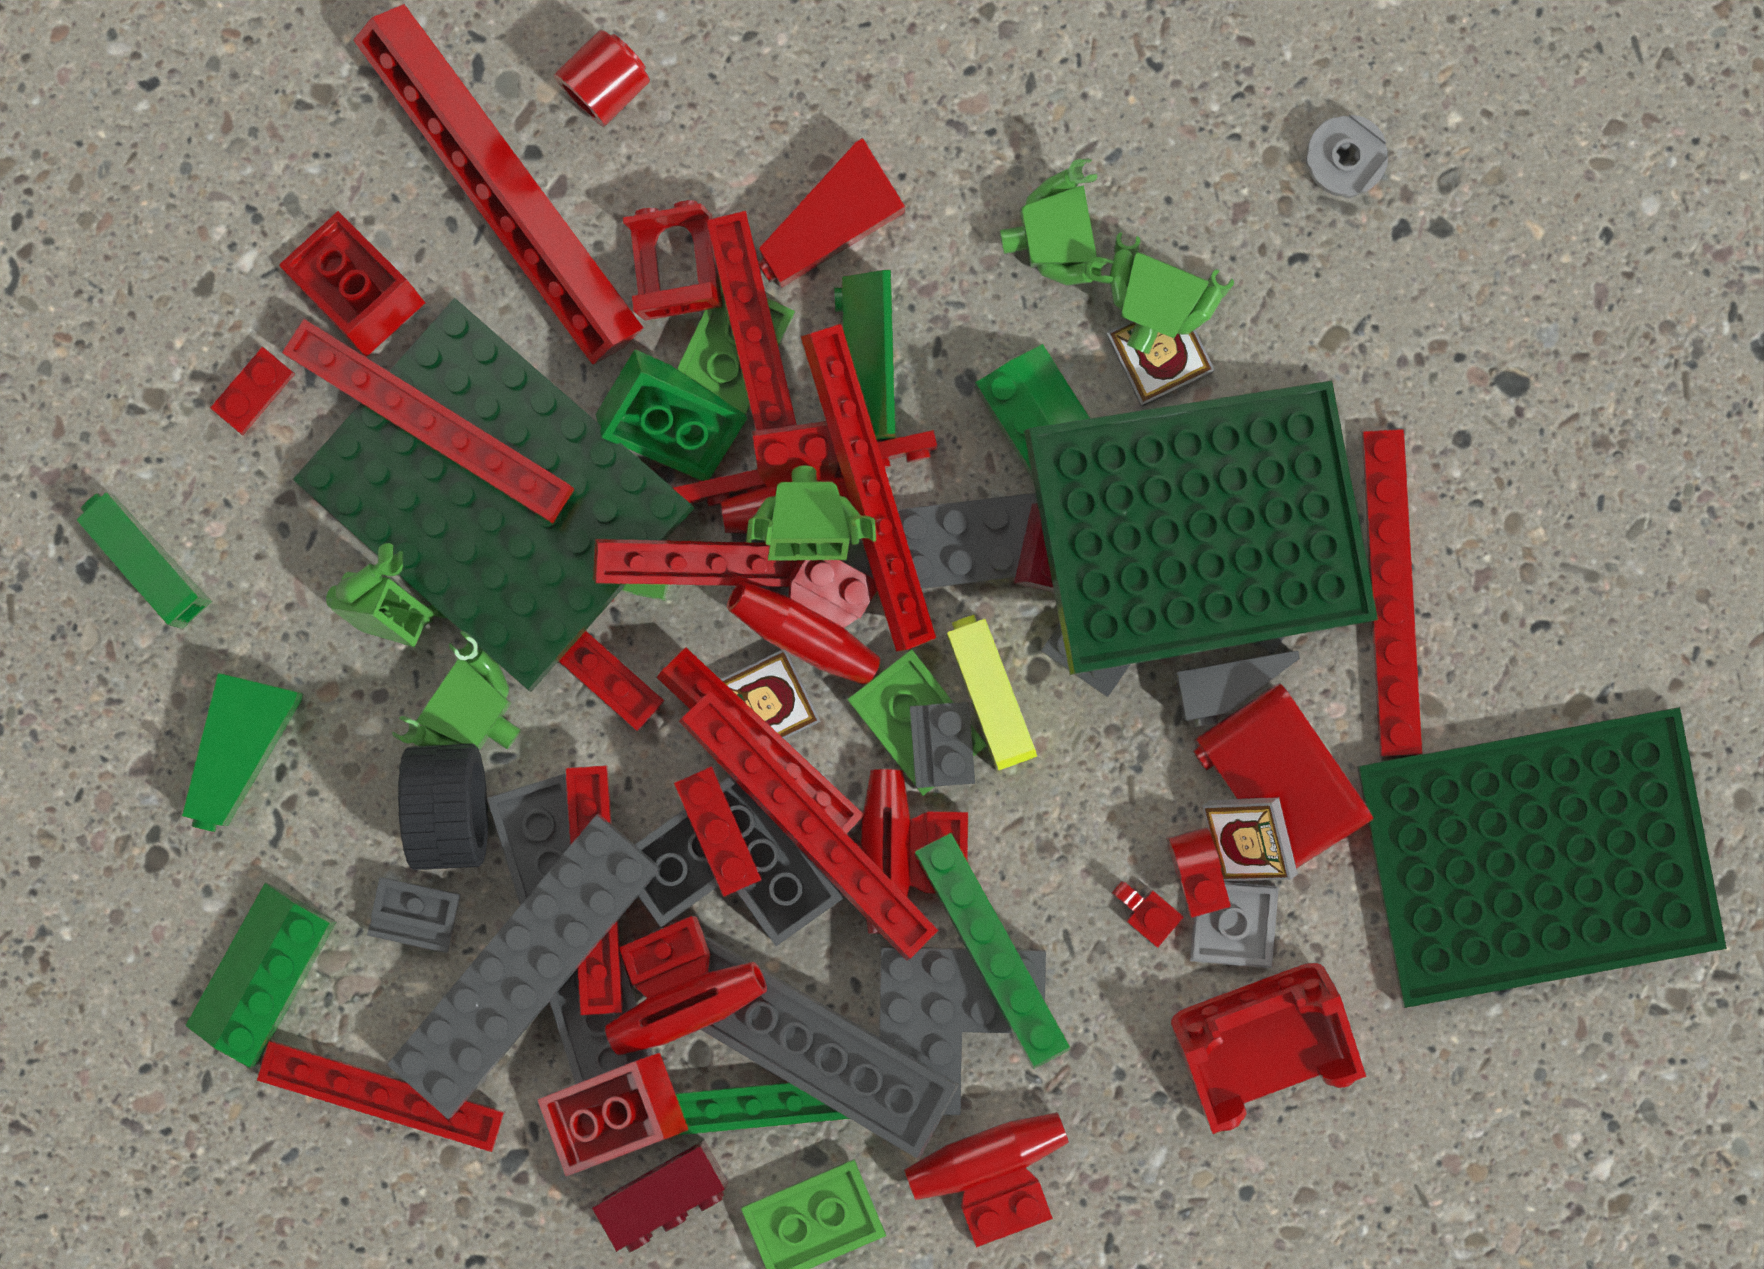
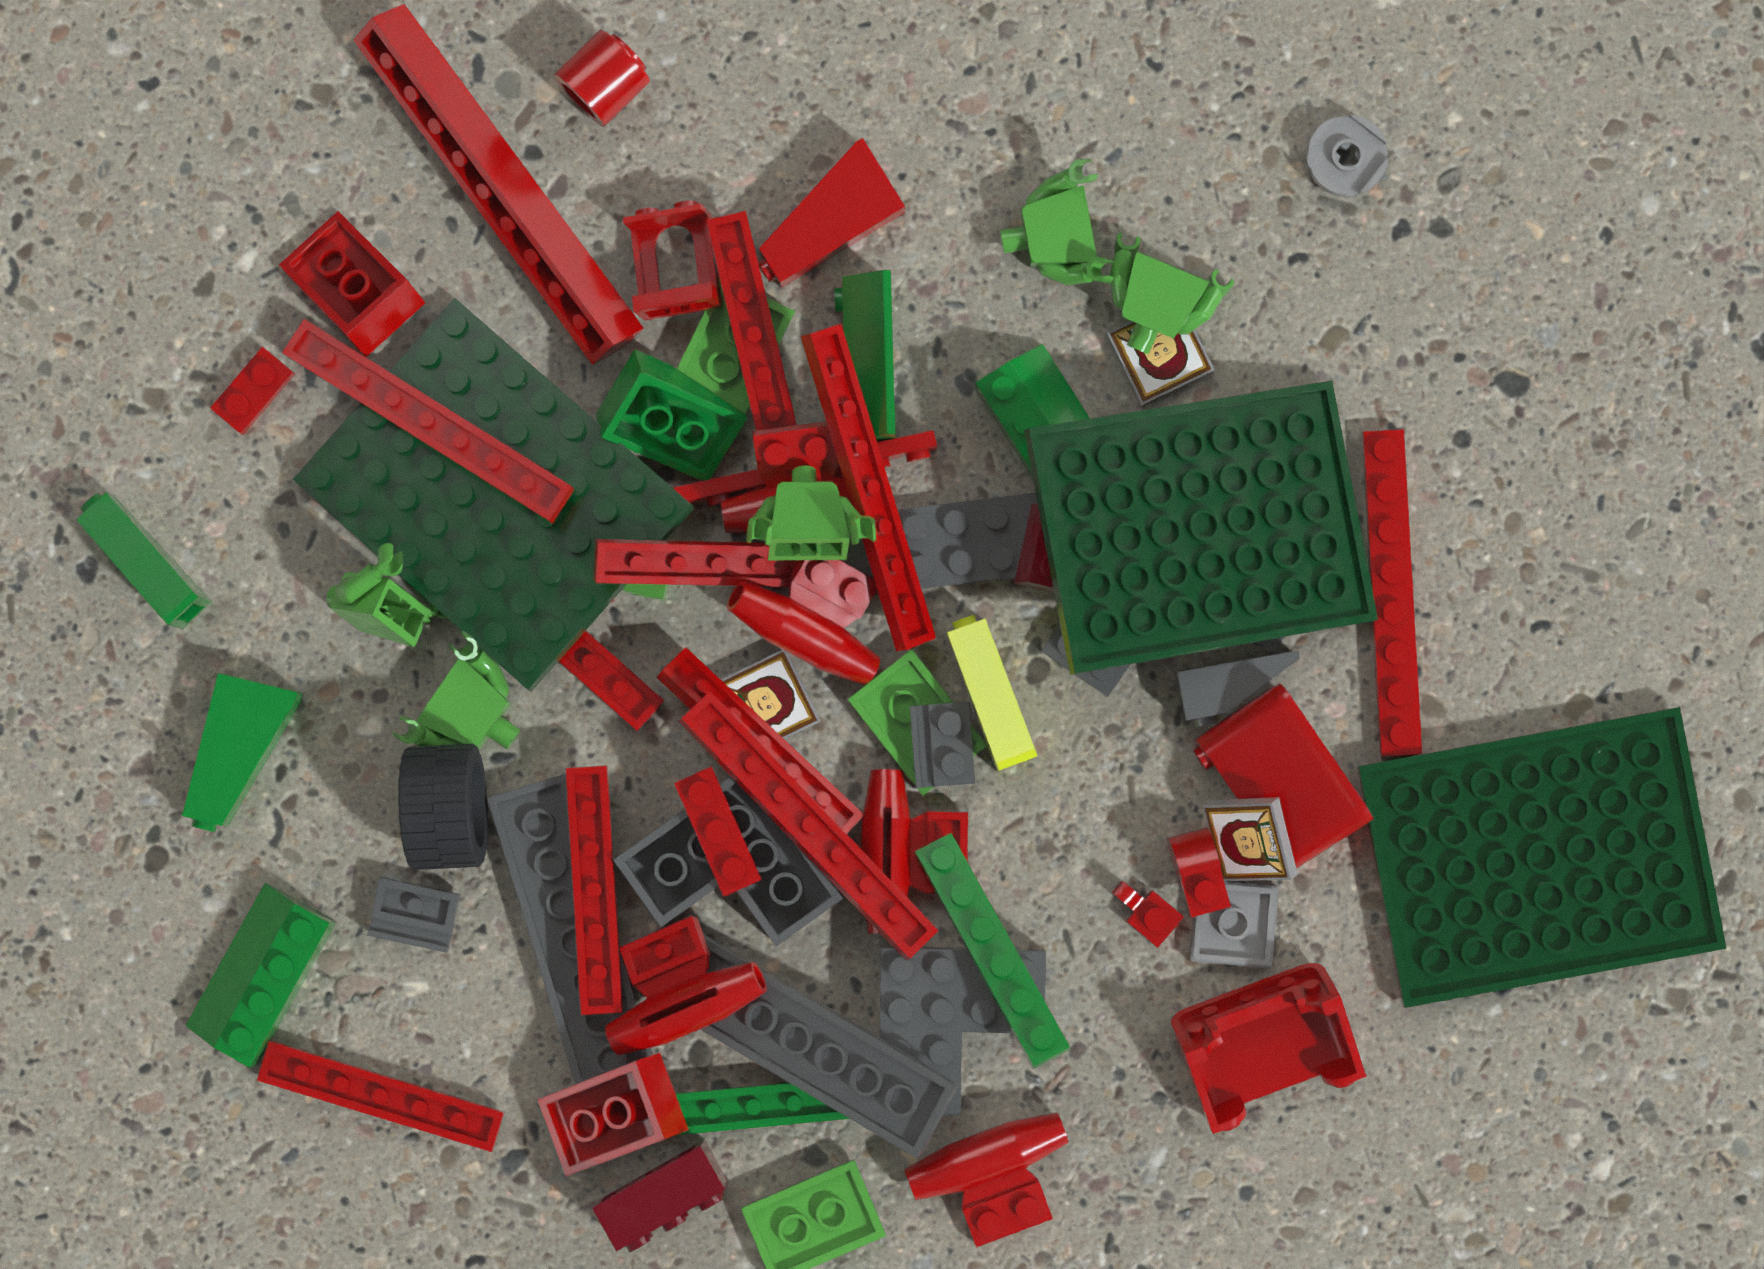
(524, 966): dark grey plate -> none

